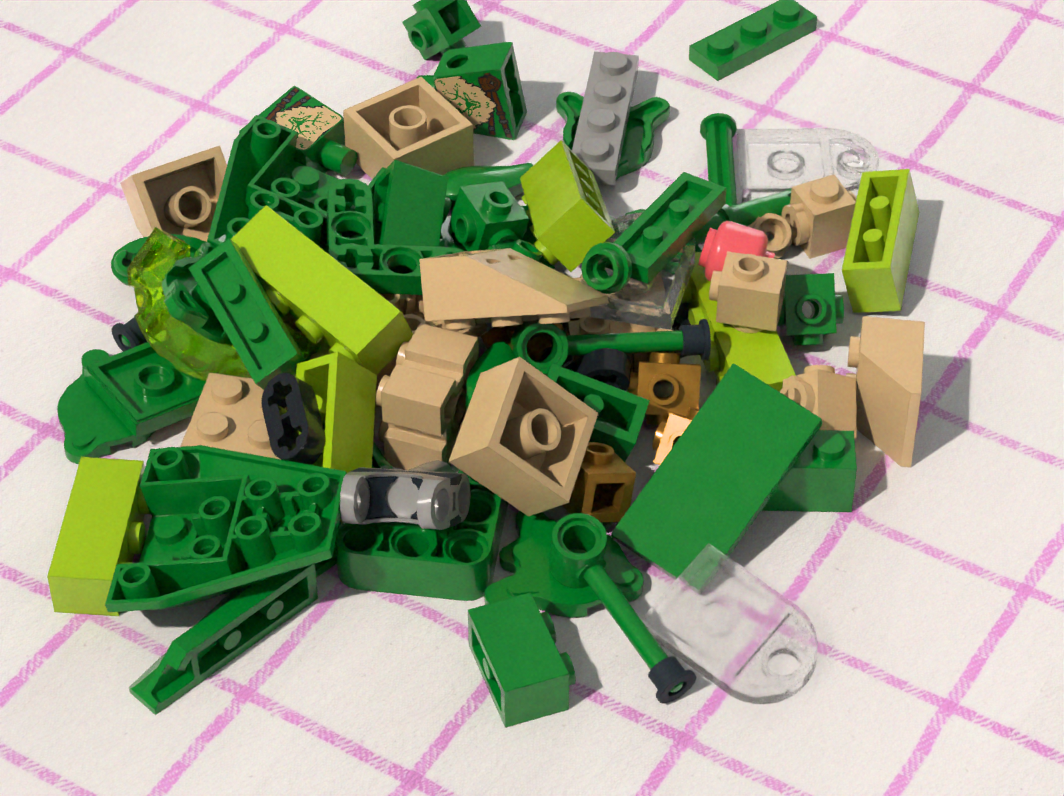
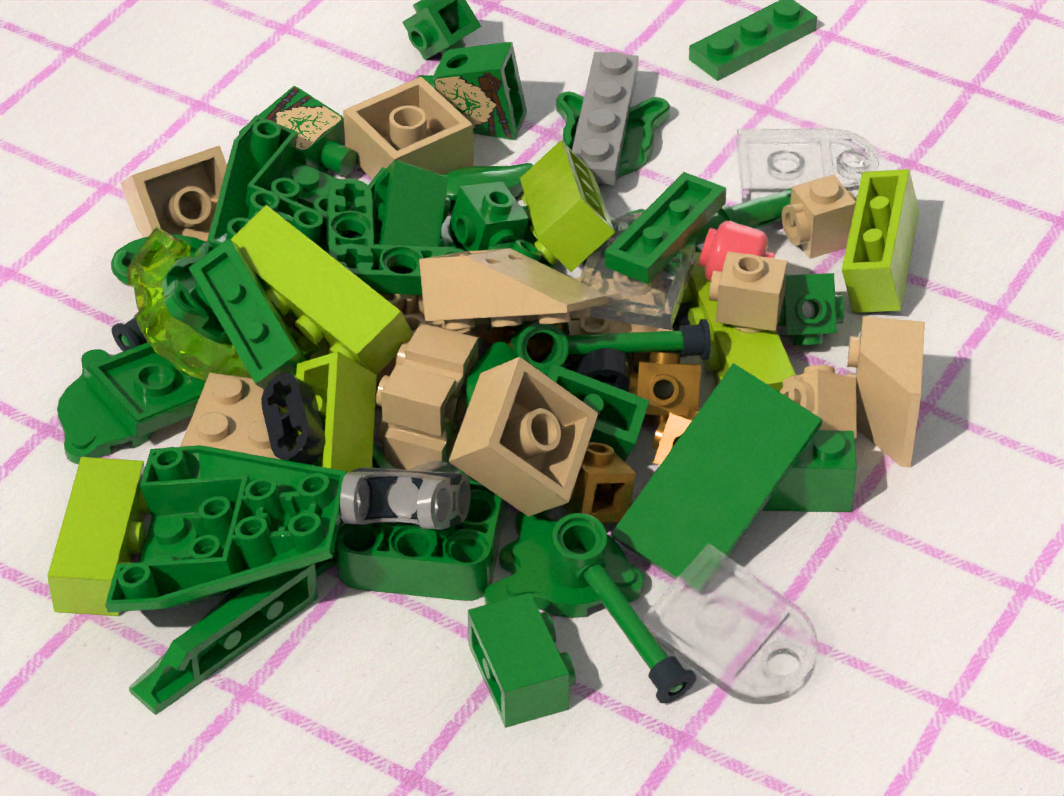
(594, 267): green plate -> none
(718, 132): green axle -> none
(779, 229): tan plate -> none

